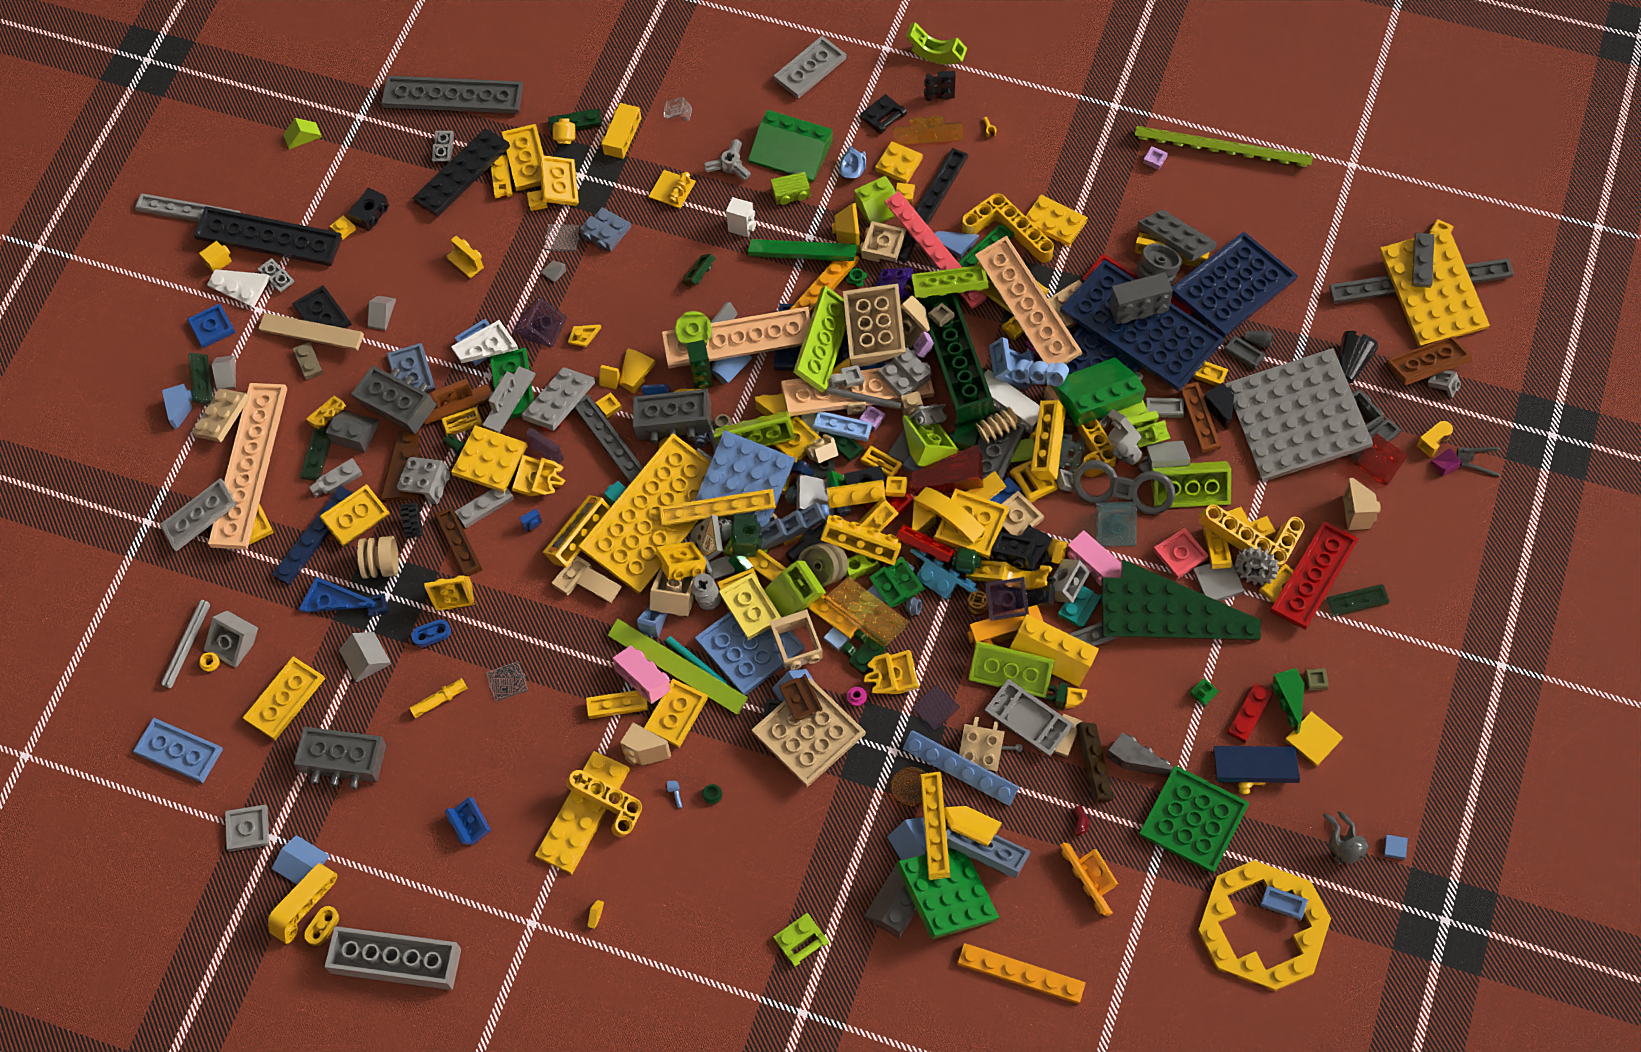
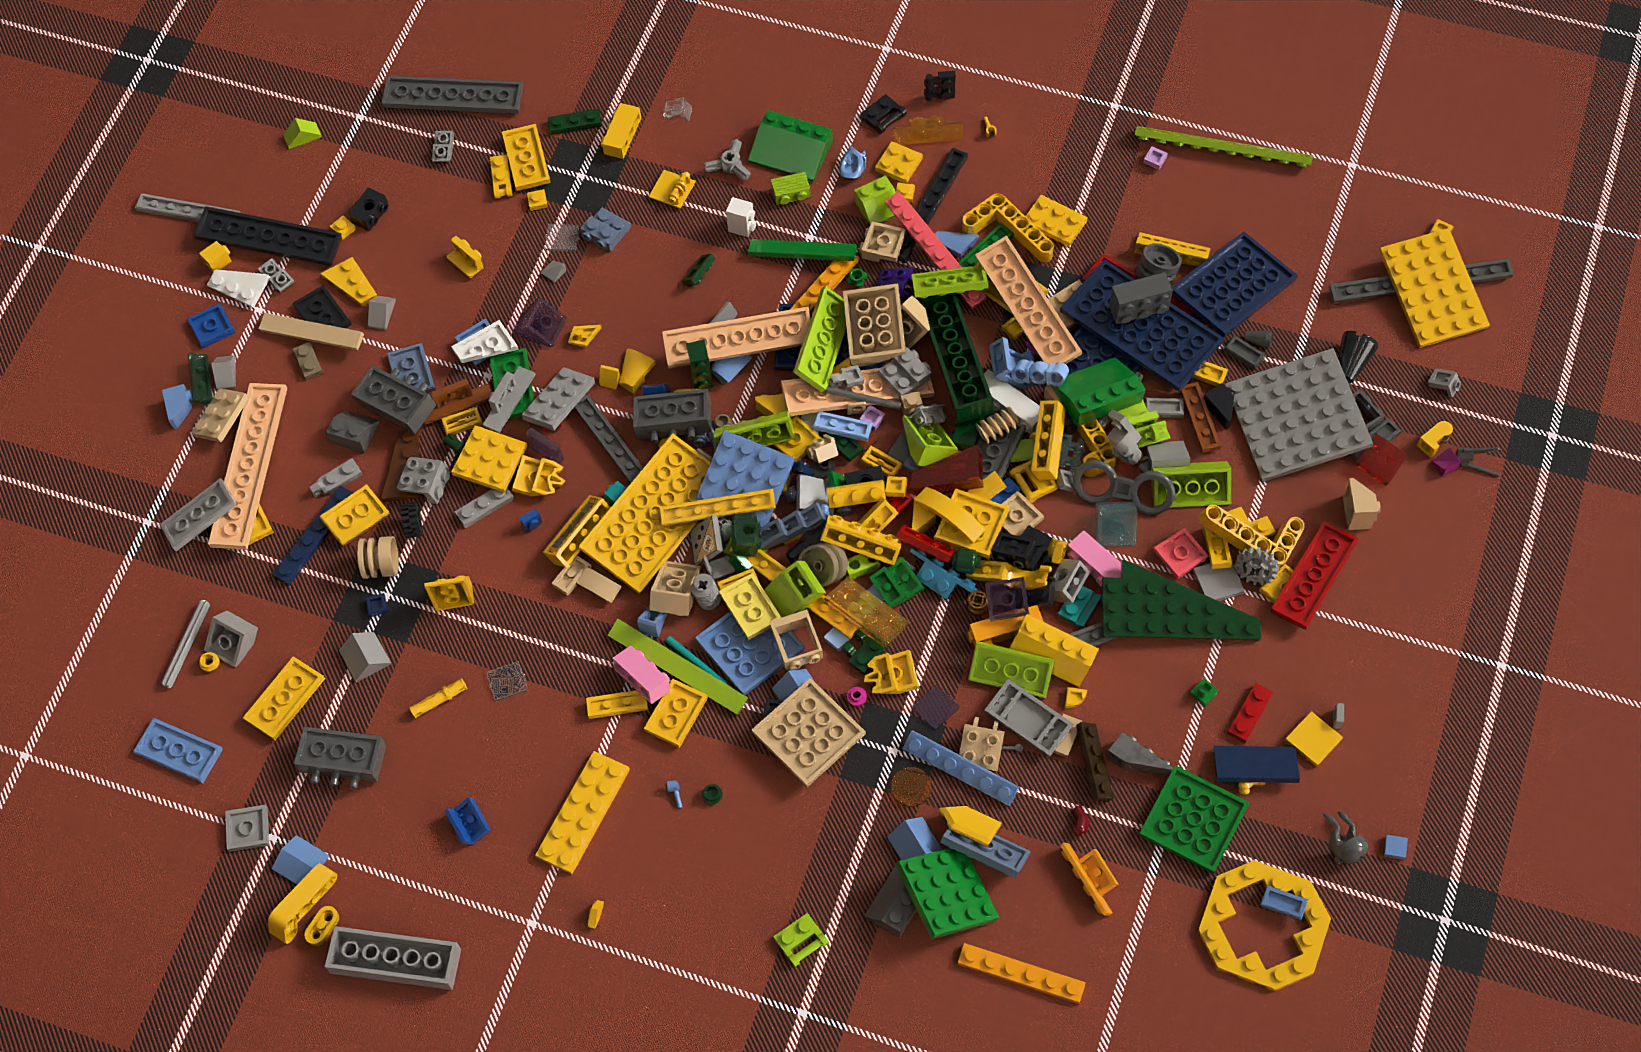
(316, 455): clear green tile -> none
(326, 412): yellow plate -> none
(328, 596): blue wing -> none
(351, 280): none -> yellow wing
(431, 633): blue plate -> none
(458, 542): reddish brown tile -> none
(461, 172): black plate -> none
(558, 180): yellow tile -> none
(563, 131): yellow head -> none
(602, 799): yellow beam -> none
(608, 405): yellow plate -> none
(644, 746): tan slope -> none
(681, 560): yellow plate -> none
(693, 327): lime tile -> none
(800, 698): reddish brown plate -> none
(810, 67): light grey plate -> none
(847, 226): yellow slope -> none
(914, 606): sand blue plate -> none
(923, 344): lavender plate -> none
(935, 50): lime arch -> none
(935, 826): yellow tile -> none
(941, 314): dark tan tile -> none
(1059, 696): dark green tile -> none
(1177, 234): dark grey plate -> none
(1290, 691): green slope -> none
(1316, 679): olive tile -> none
(1338, 716): none -> light grey tile
(1357, 600): clear green tile -> none
(1423, 260): dark grey plate -> none
(1428, 360): dark orange tile -> none

